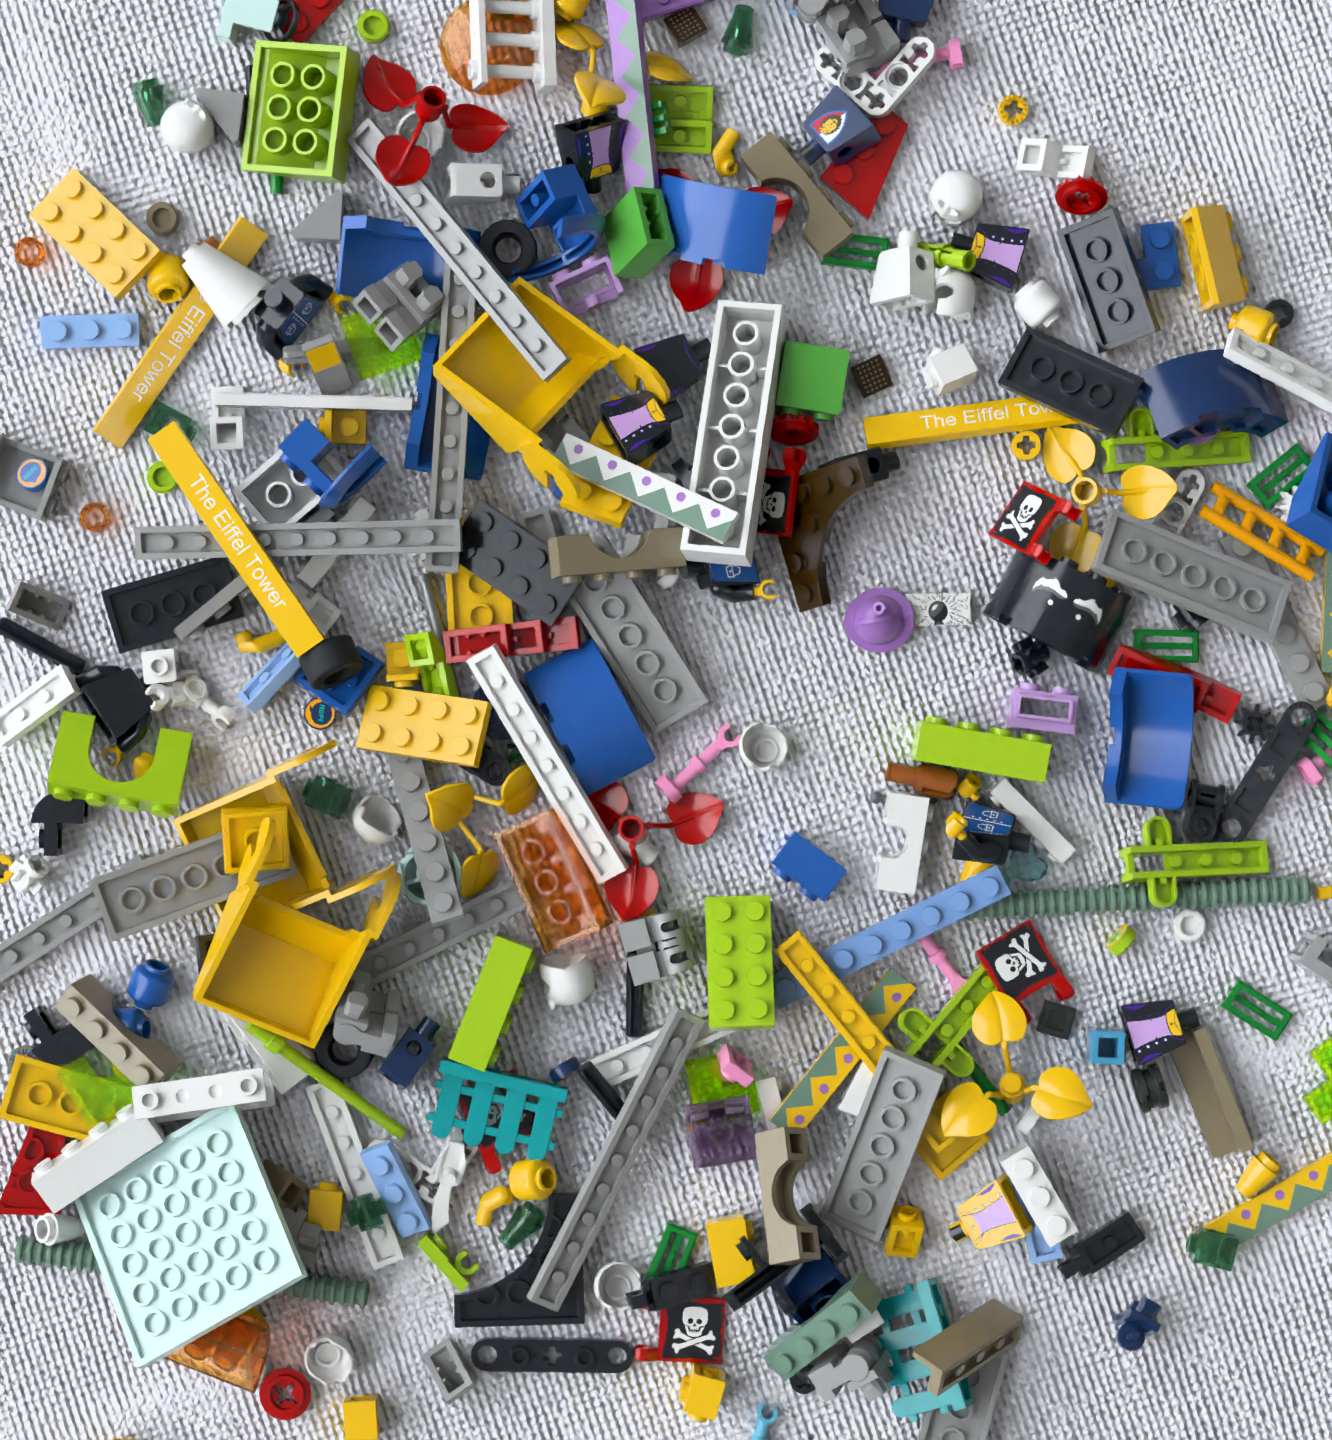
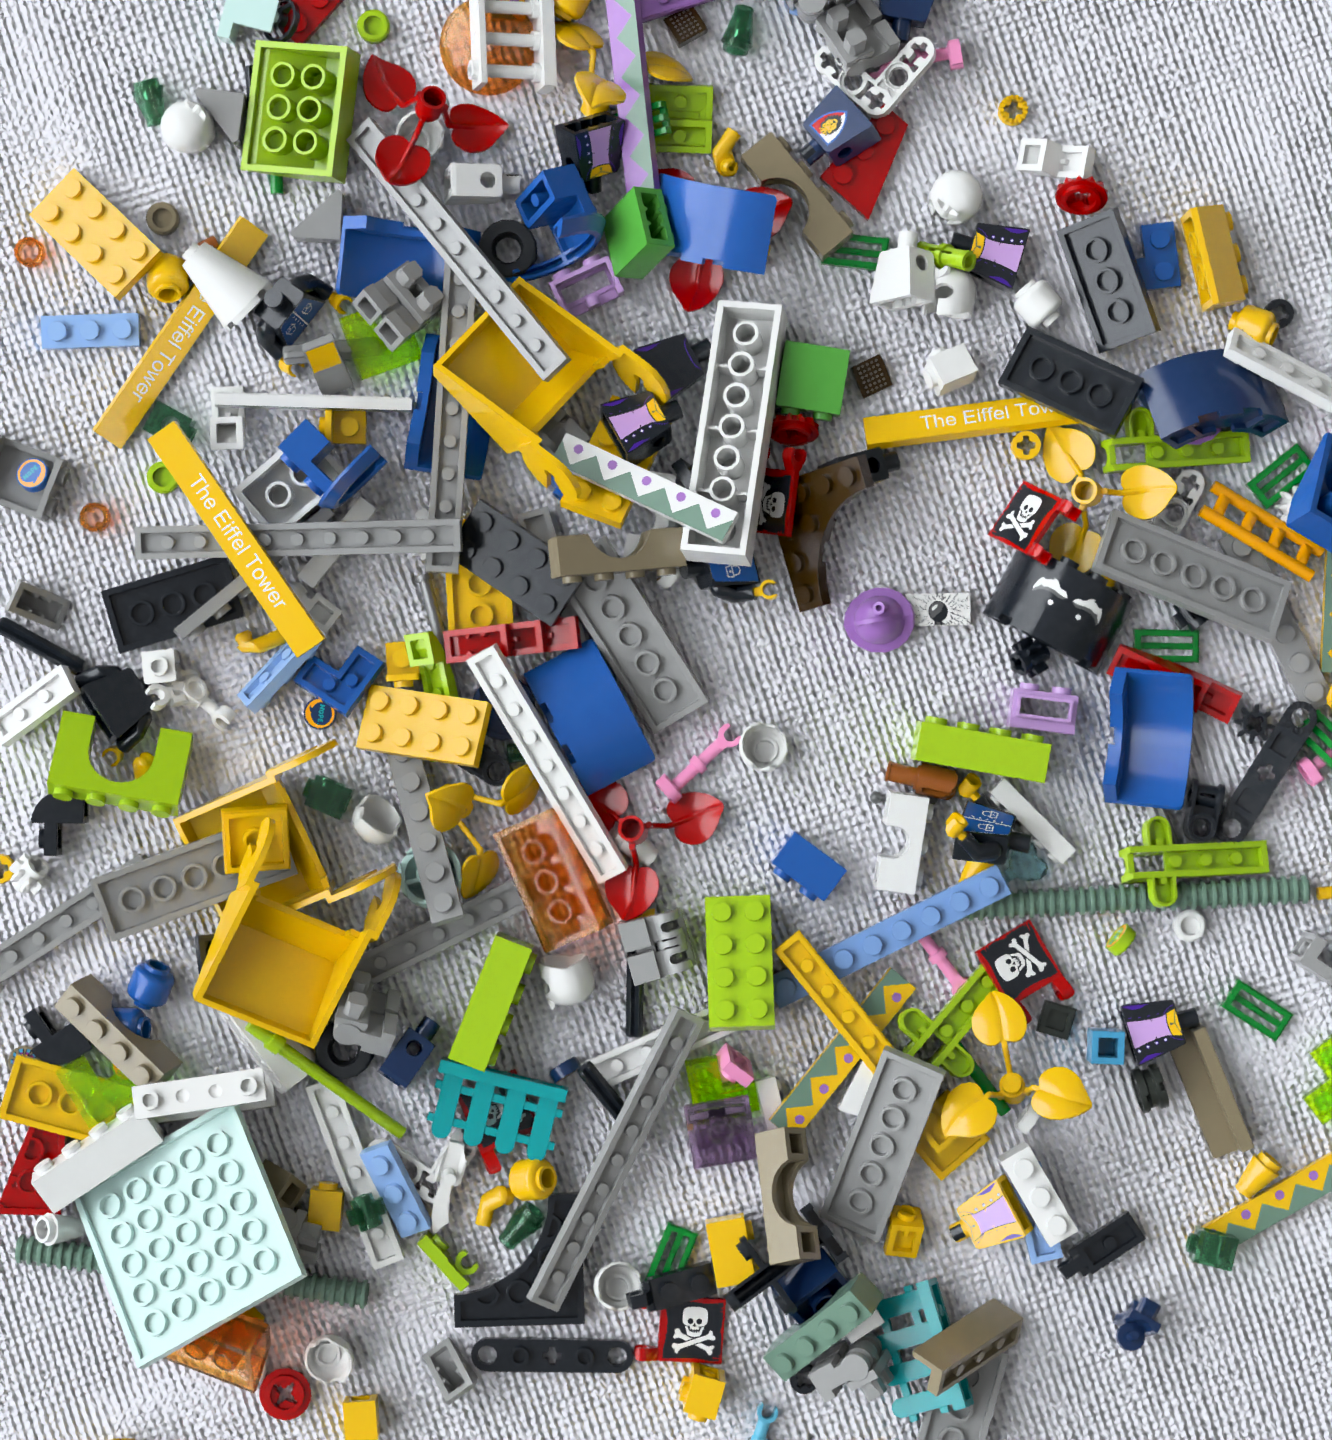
(331, 662): black tyre -> none

